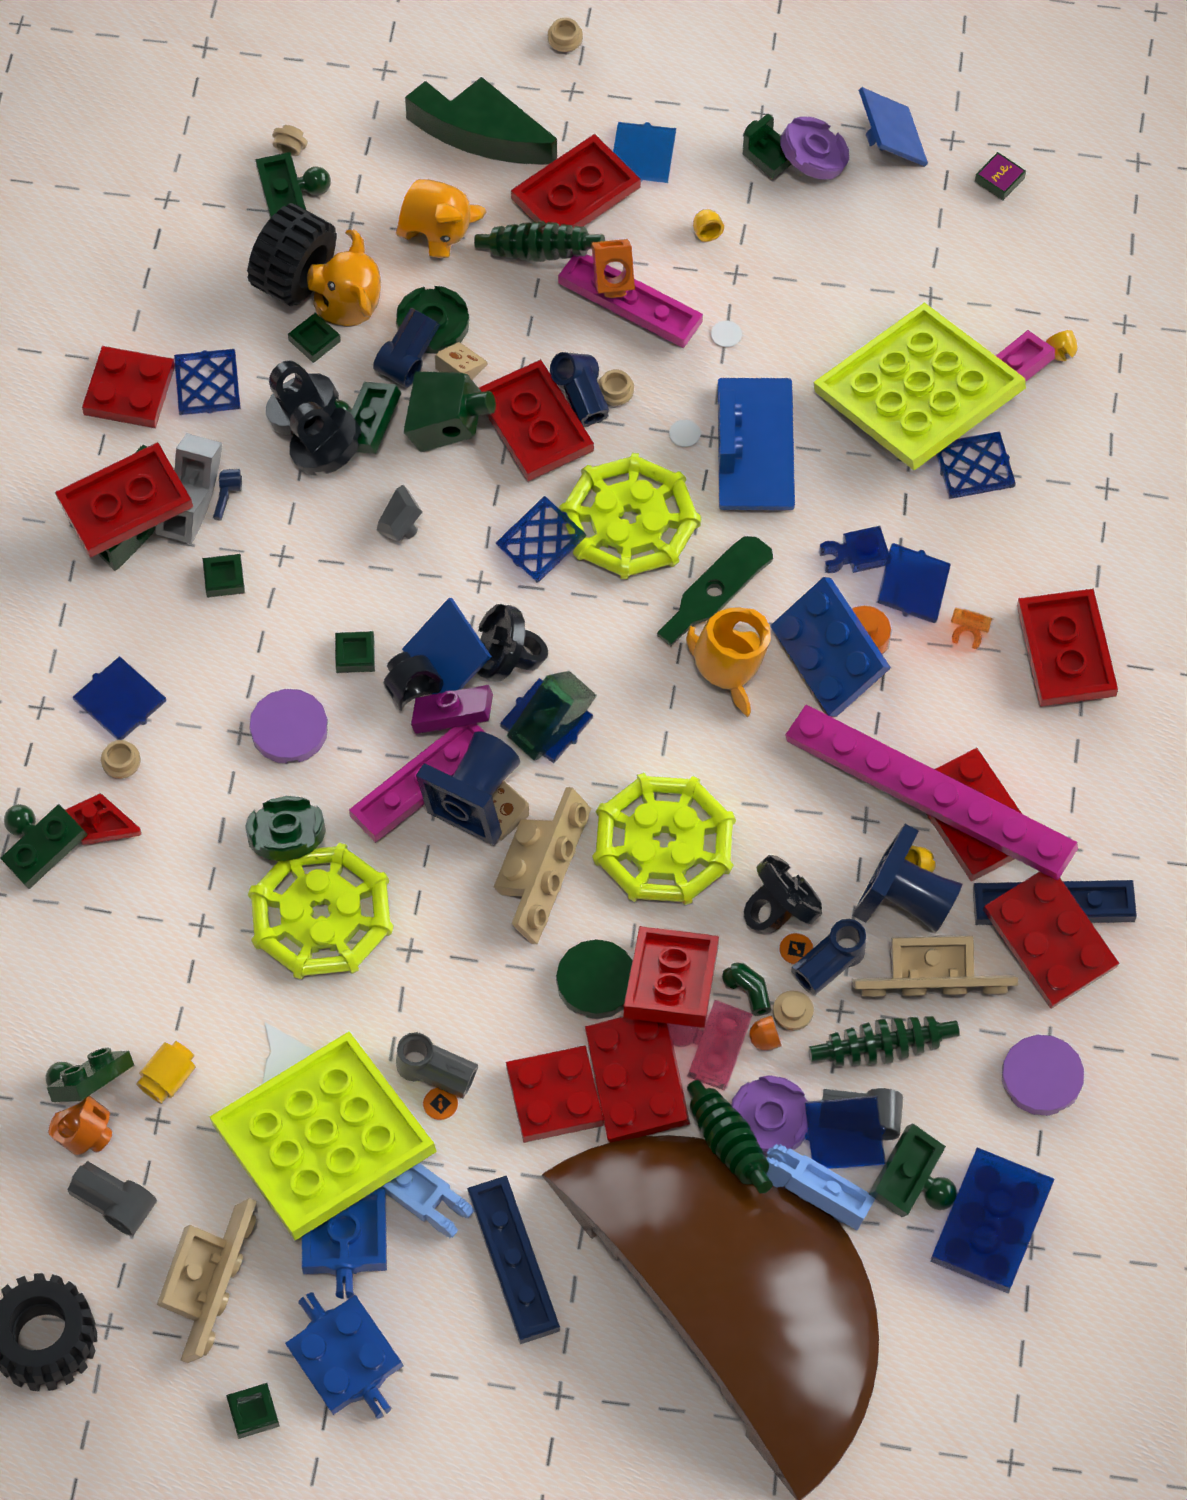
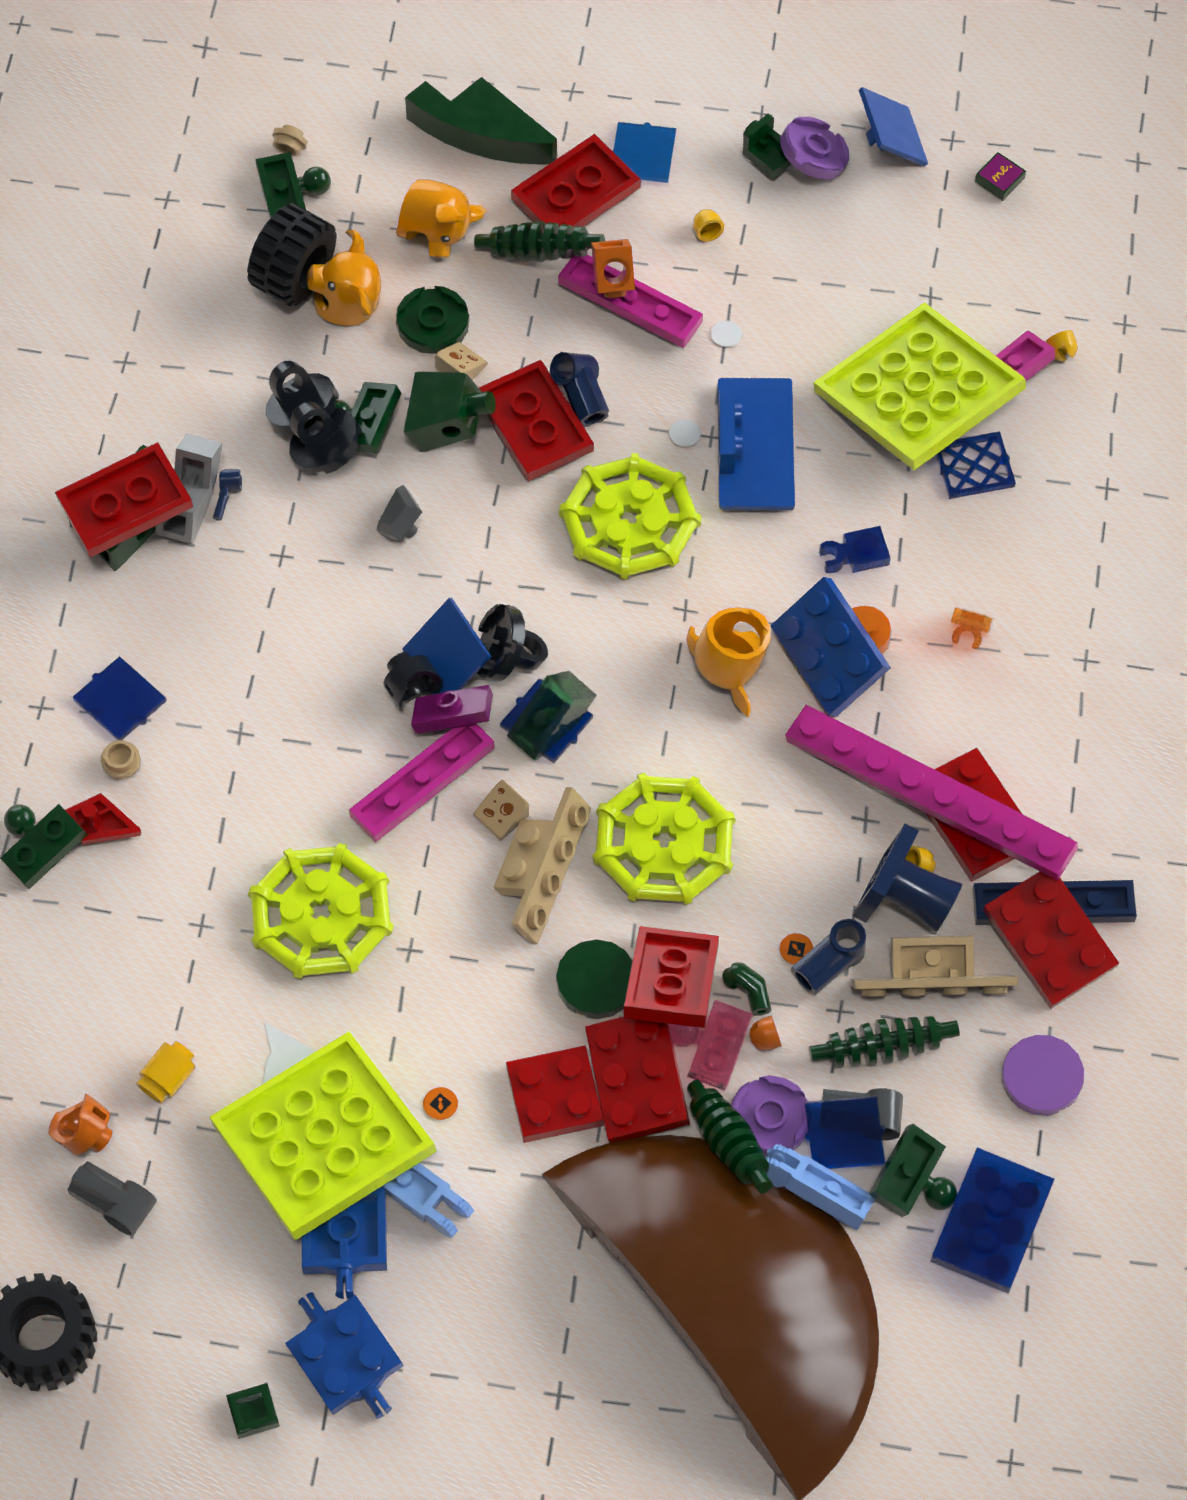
(77, 1082): dark green plate -> none
(128, 387): red plate -> none
(201, 1275): tan bracket -> none
(209, 405): clear blue window -> none
(223, 575): dark green tile -> none
(285, 828): dark green tile -> none
(288, 726): medium lavender tile -> none
(314, 337): dark green tile -> none
(355, 652): dark green tile -> none
(403, 355): dark blue piece -> none
(438, 1068): dark grey piece -> none
(467, 795): dark blue plant -> none
(513, 1260): dark blue tile -> none
(555, 557): clear blue window -> none
(565, 35): tan plate -> none
(616, 387): tan plate -> none
(729, 575): dark green piece -> none
(786, 895): black tile -> none
(793, 1010): tan plate -> none
(913, 583): clear blue piece -> none
(1067, 647): red plate -> none

